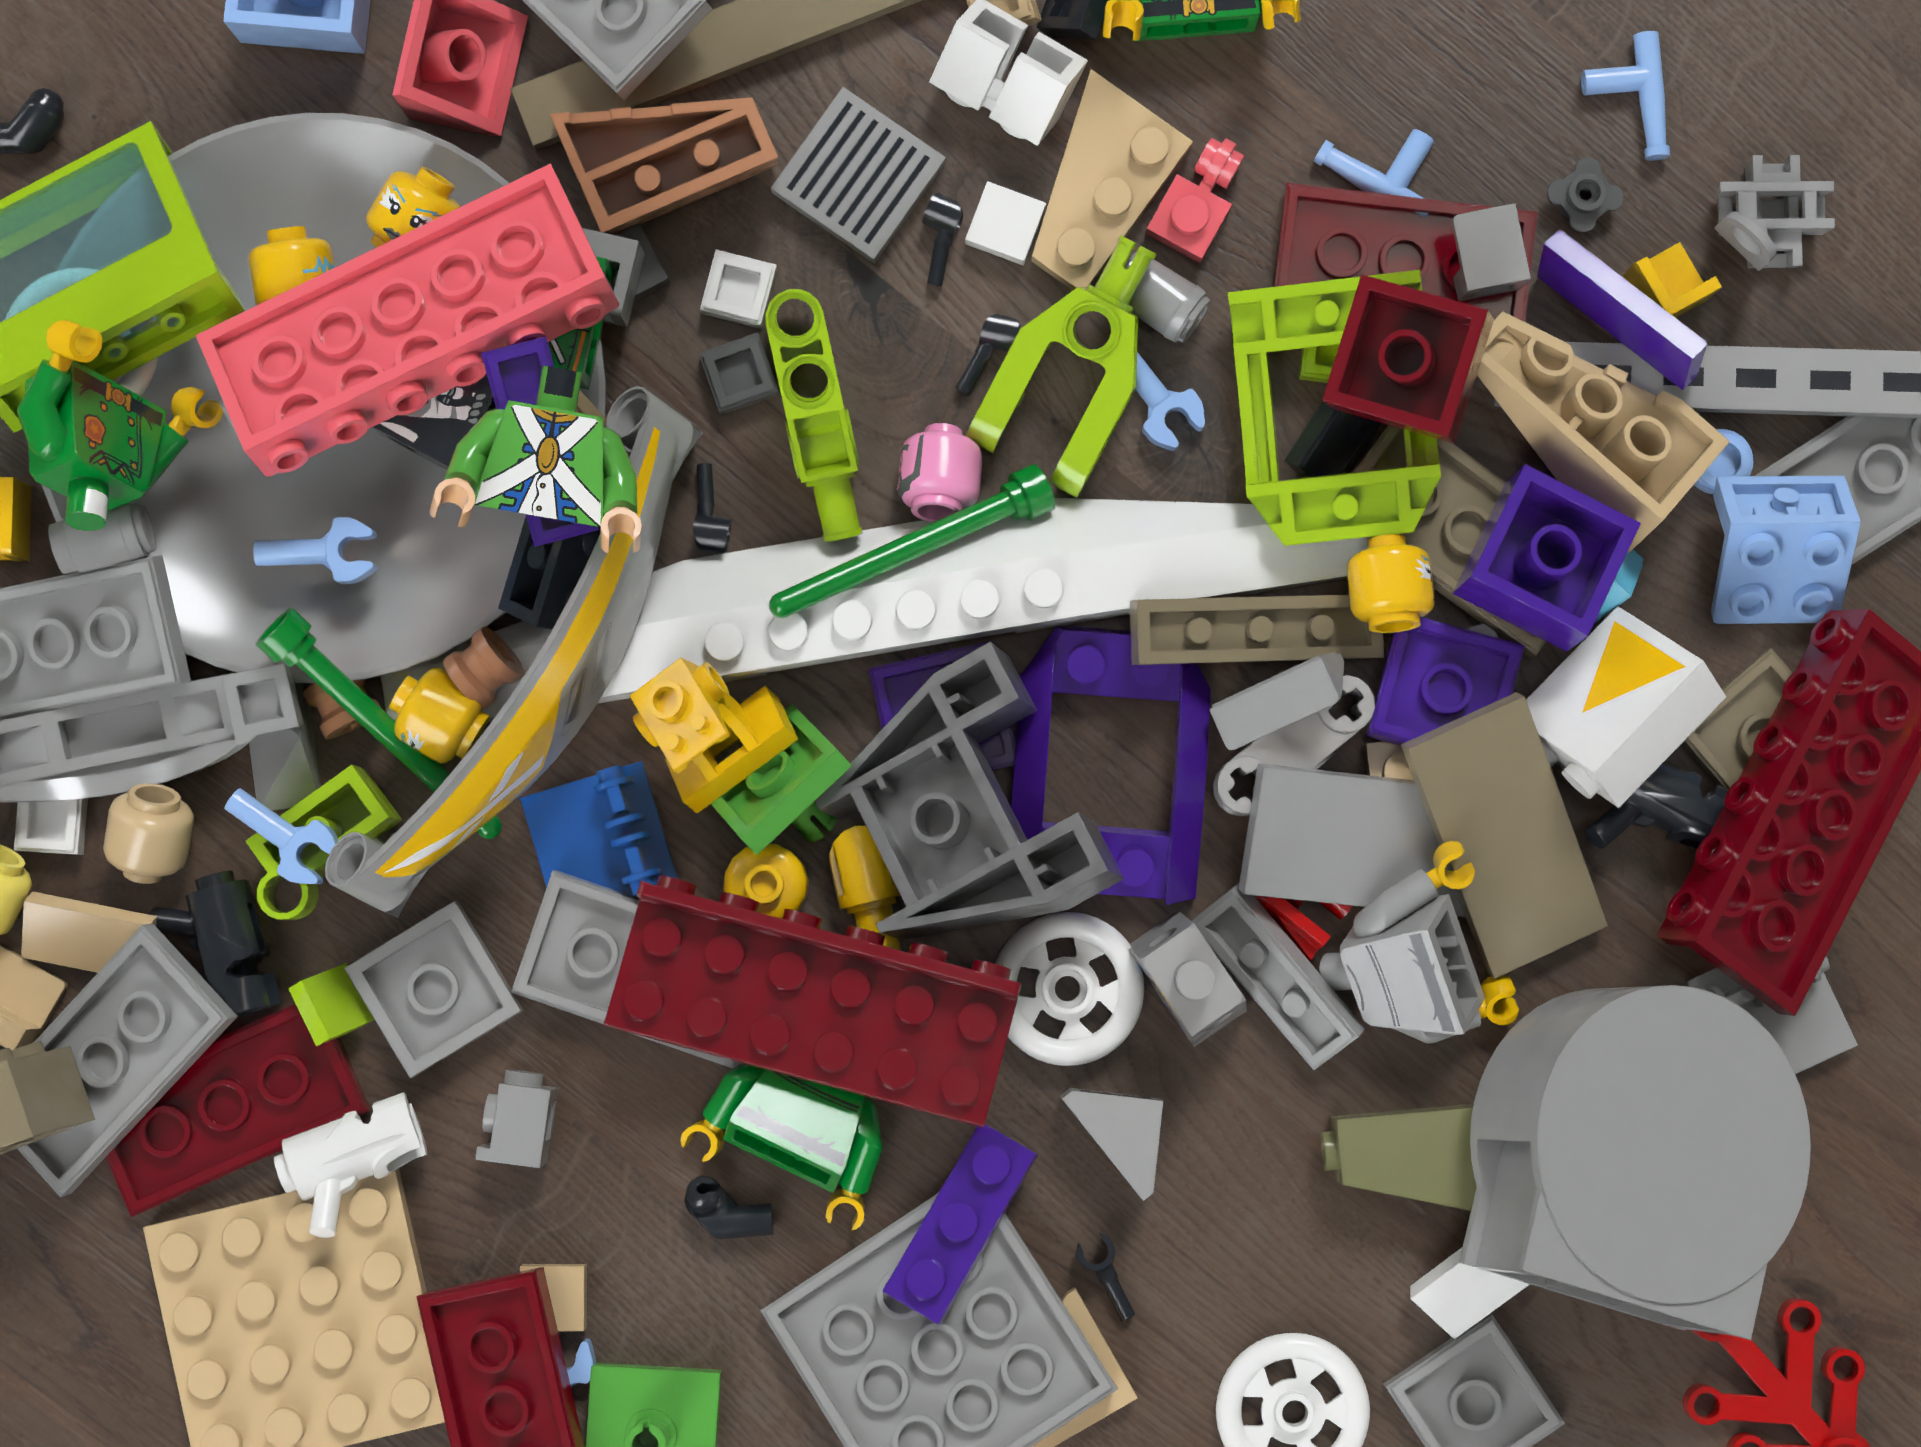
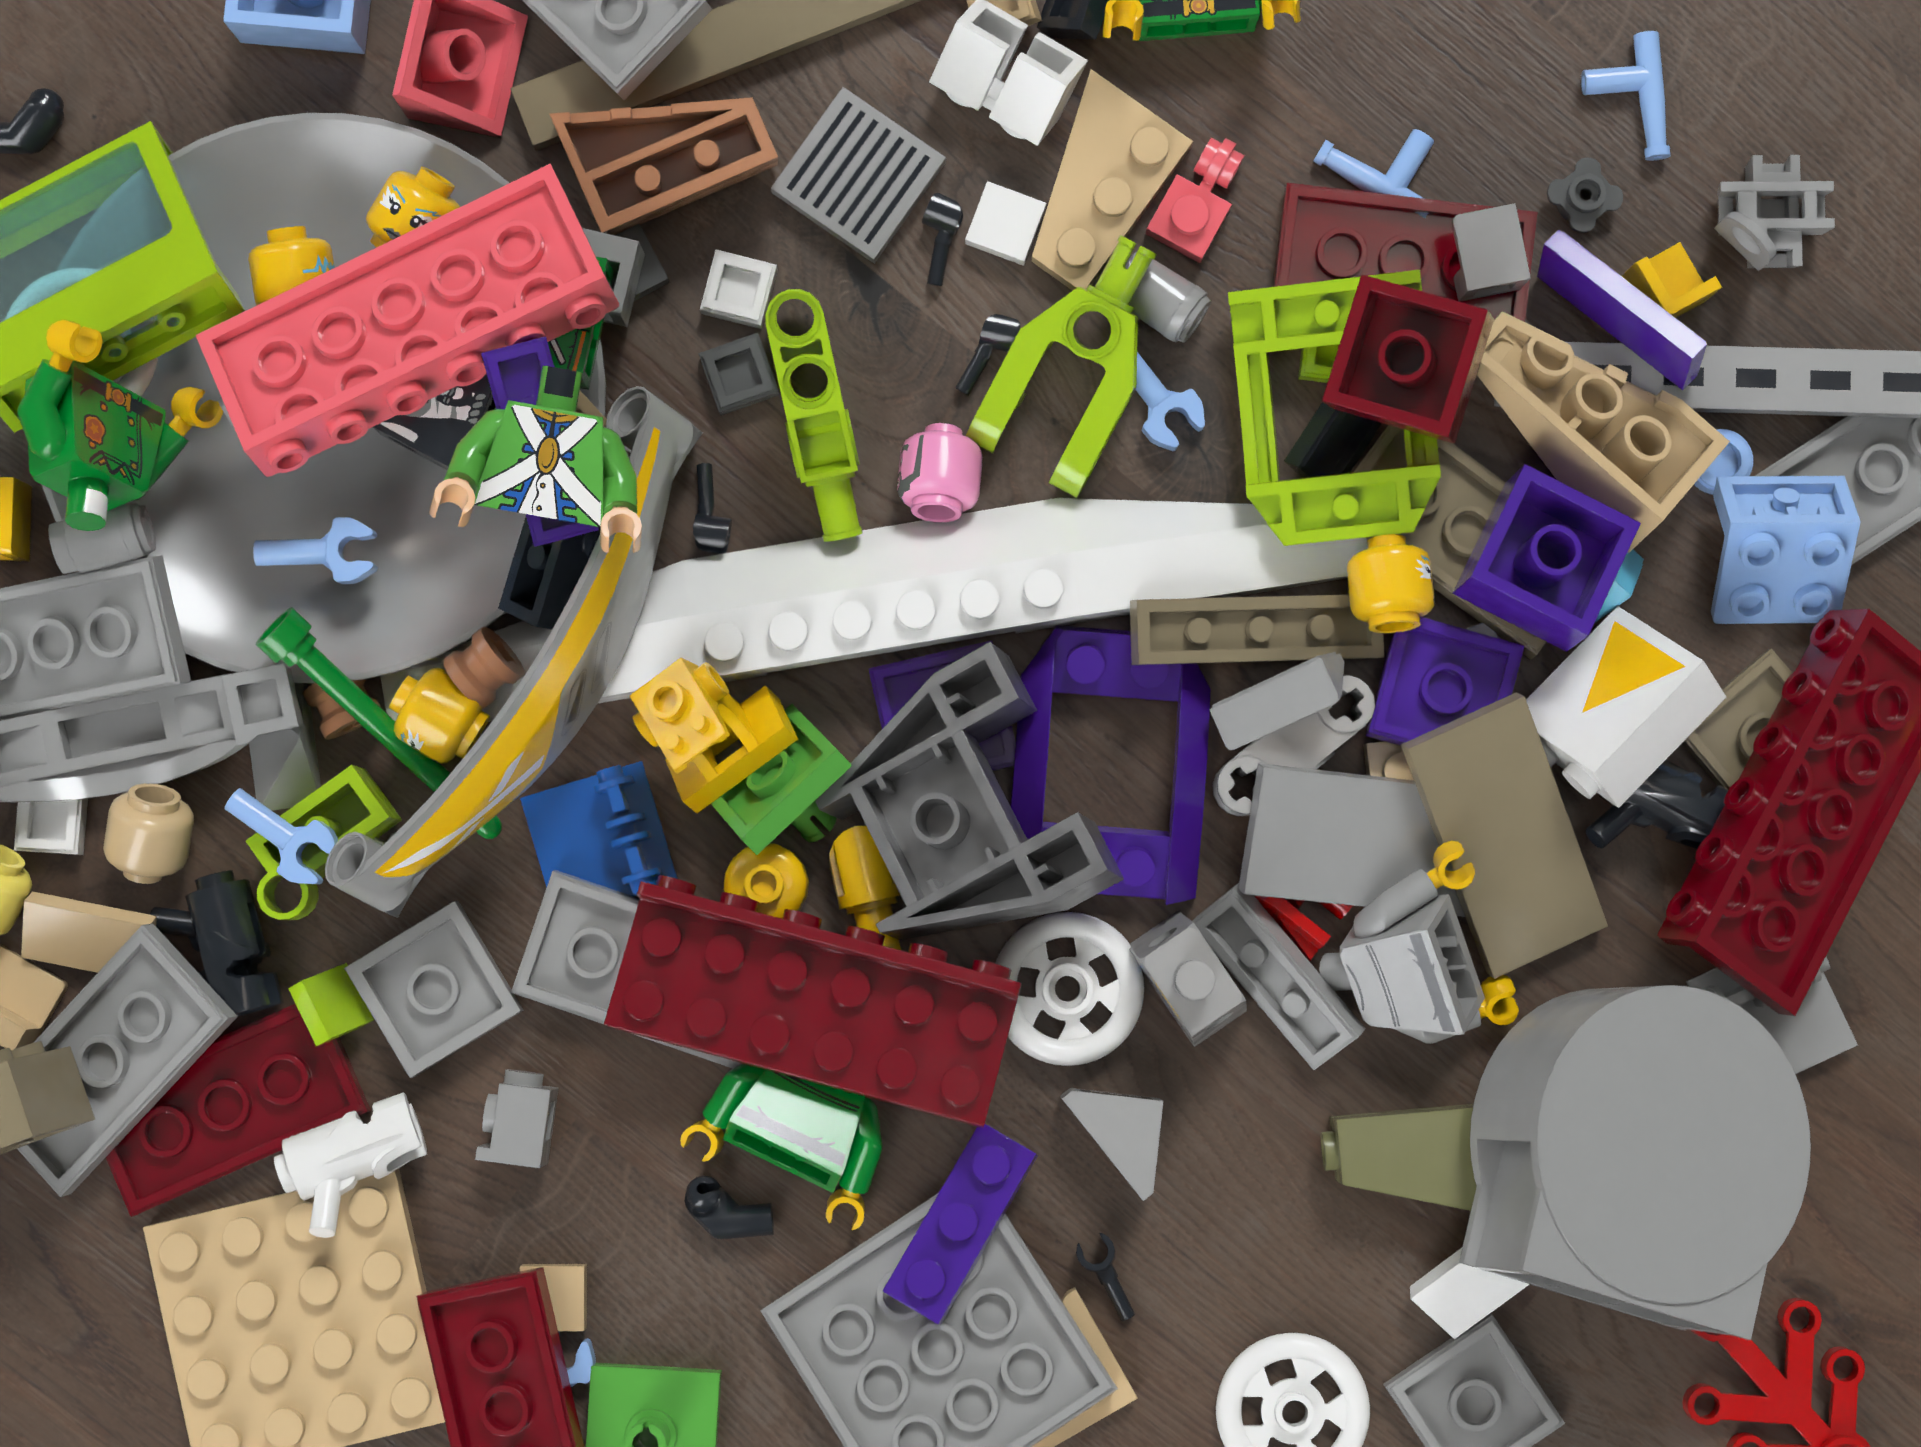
(1023, 495): green piece -> none

